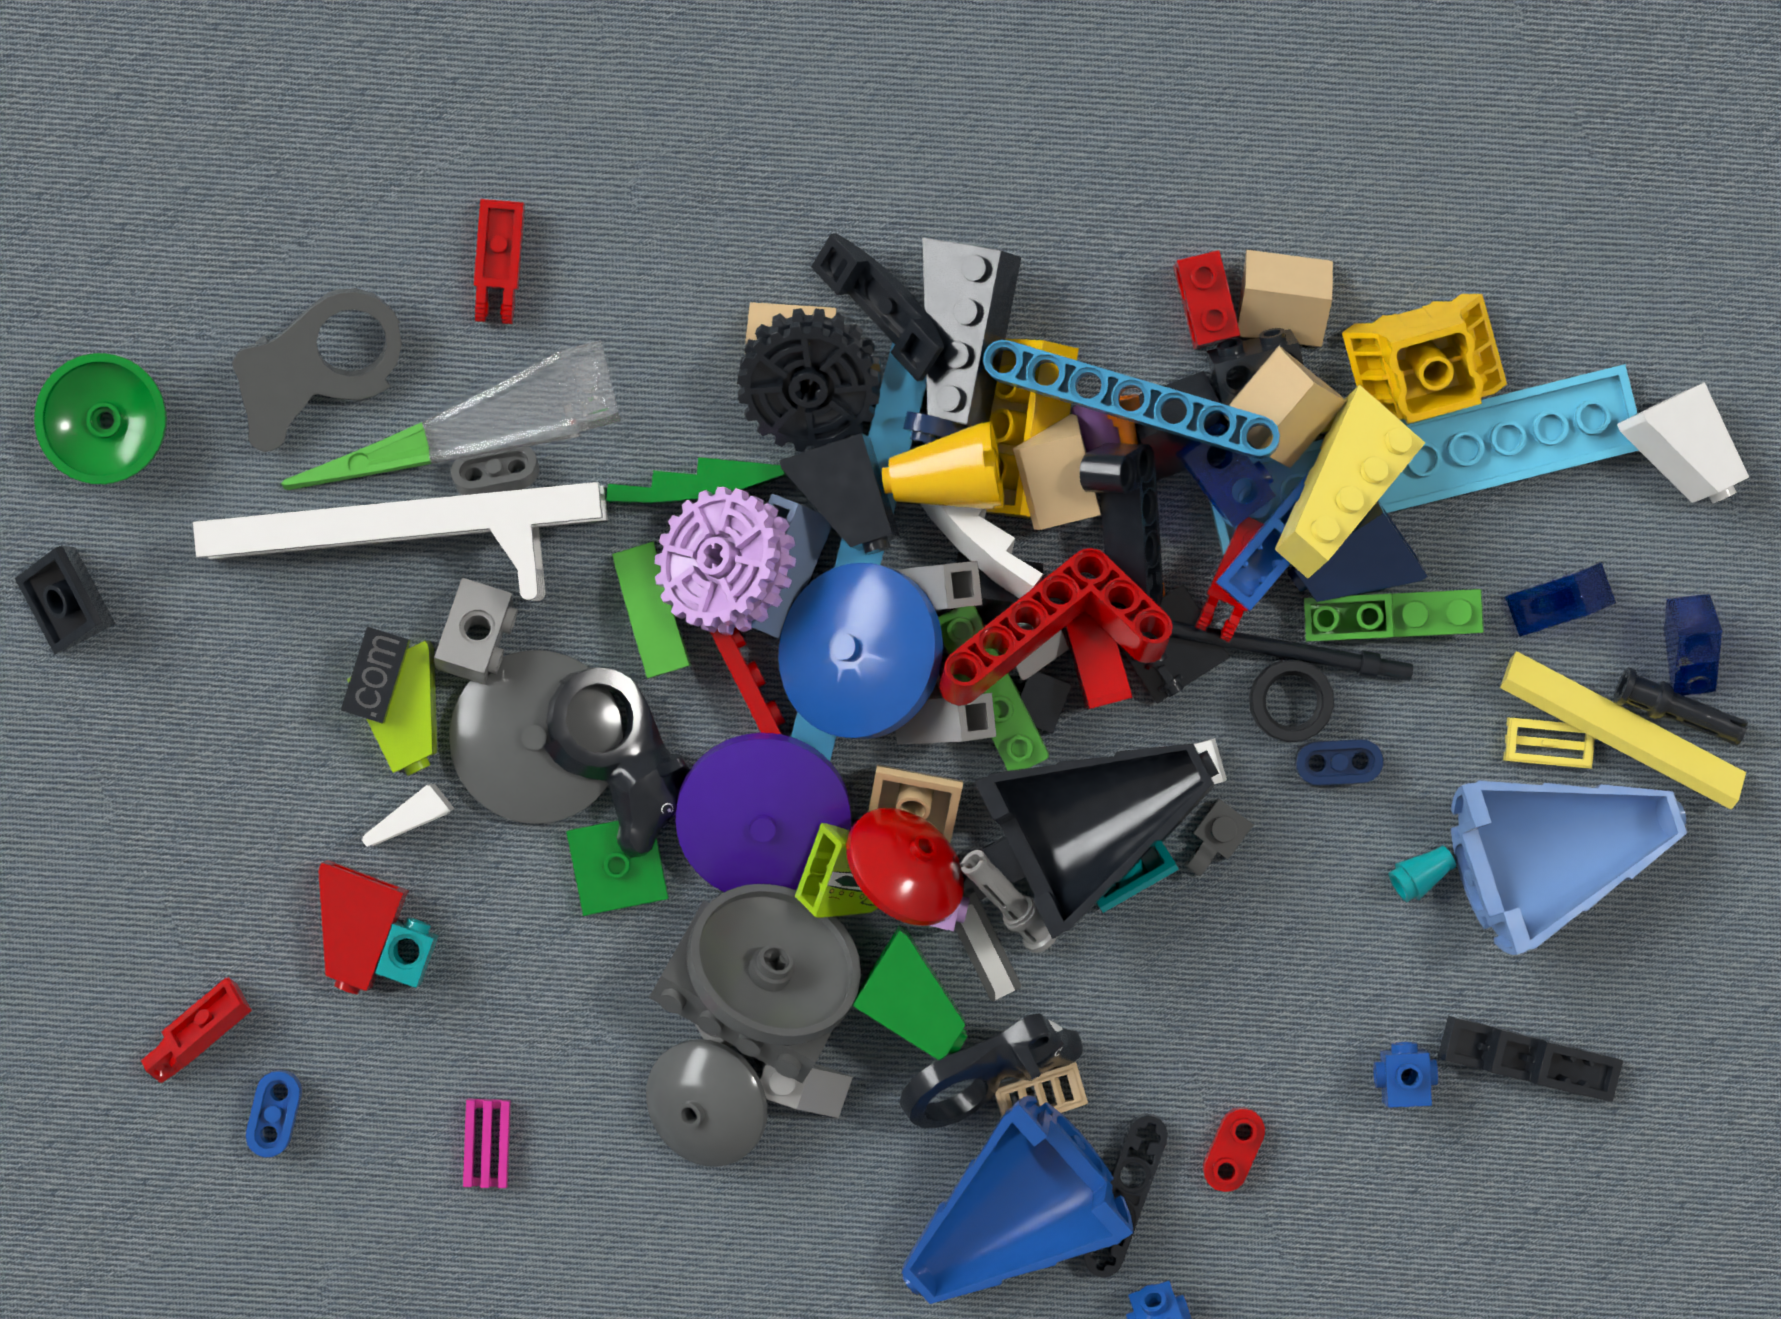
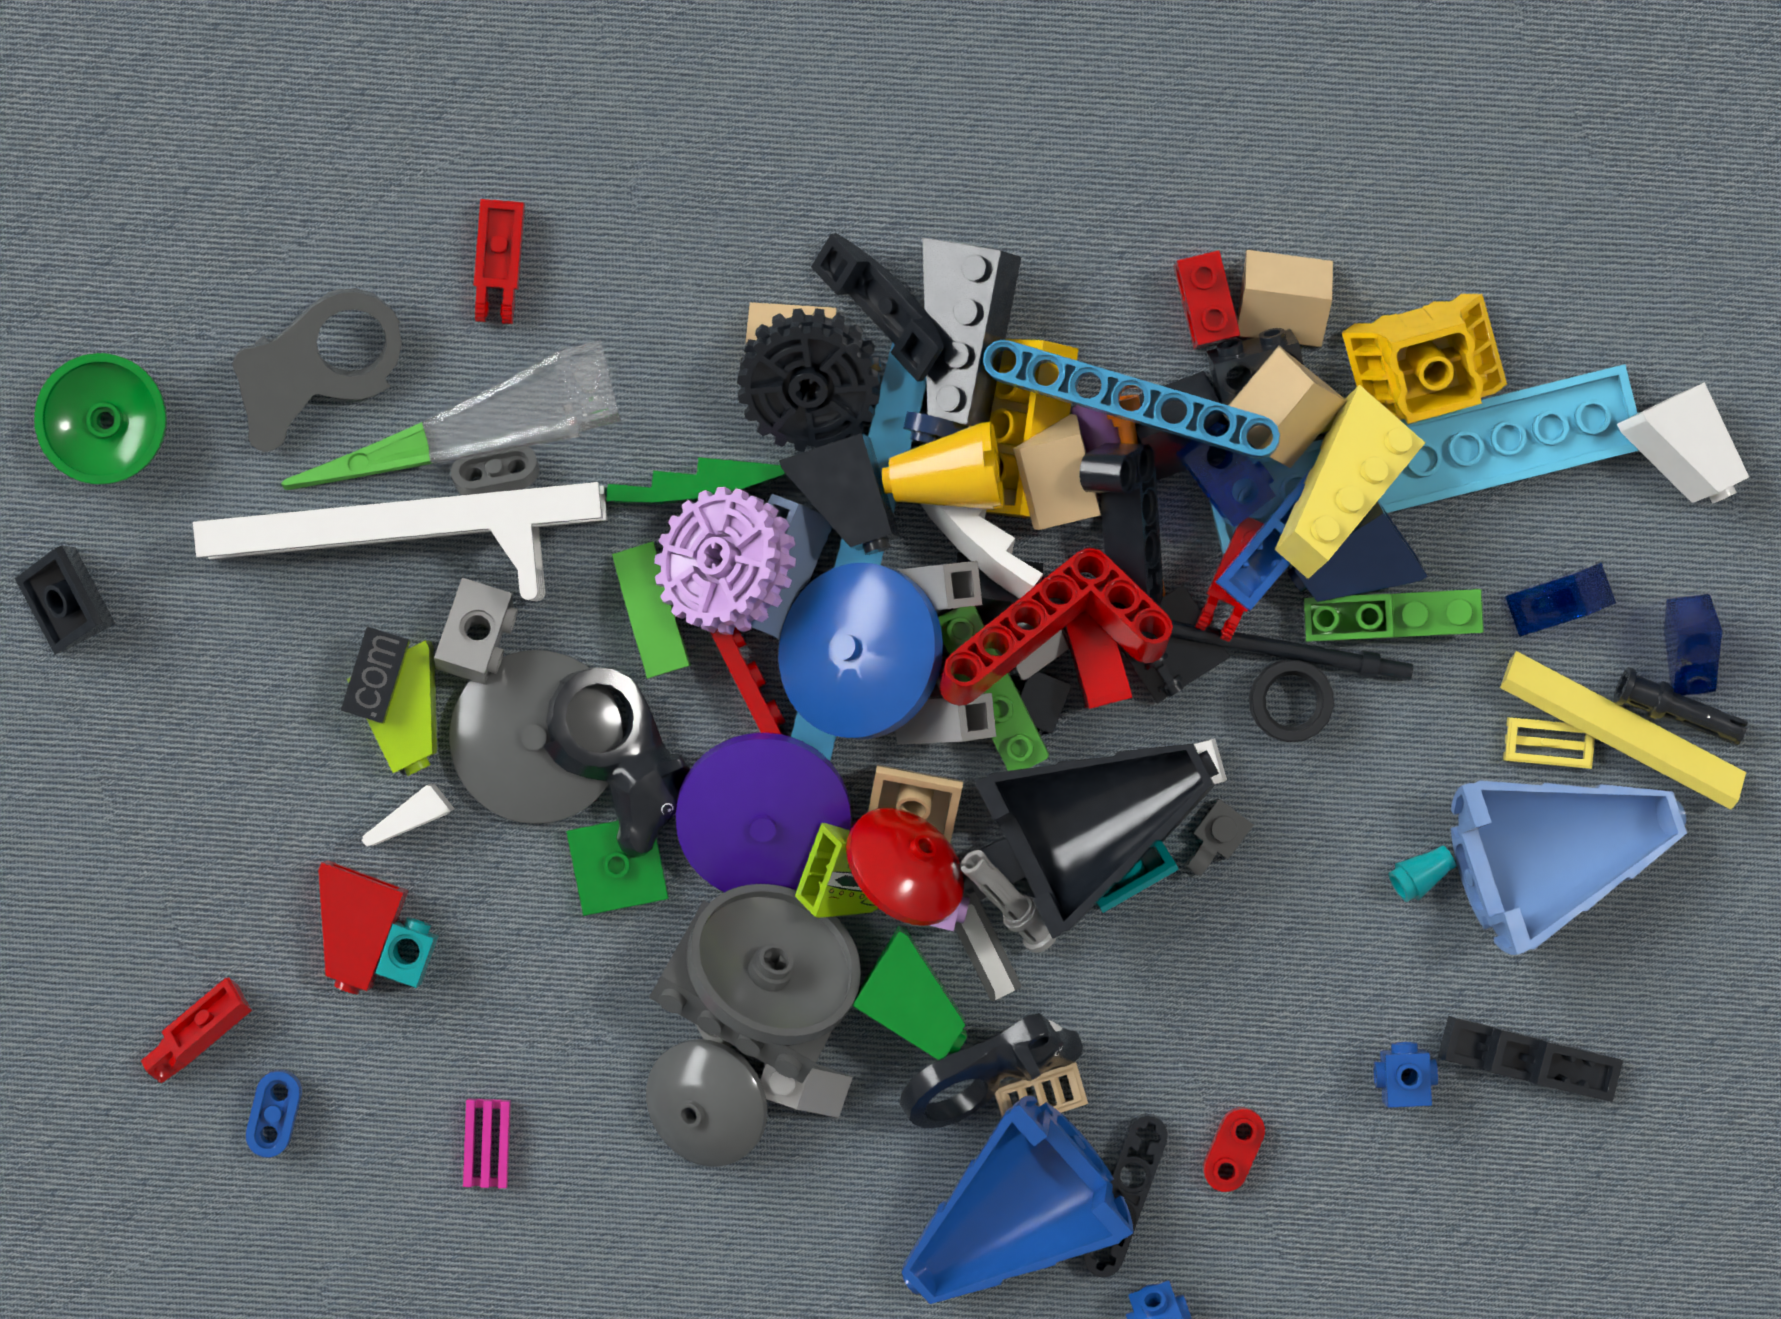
(1338, 762): dark blue plate -> none

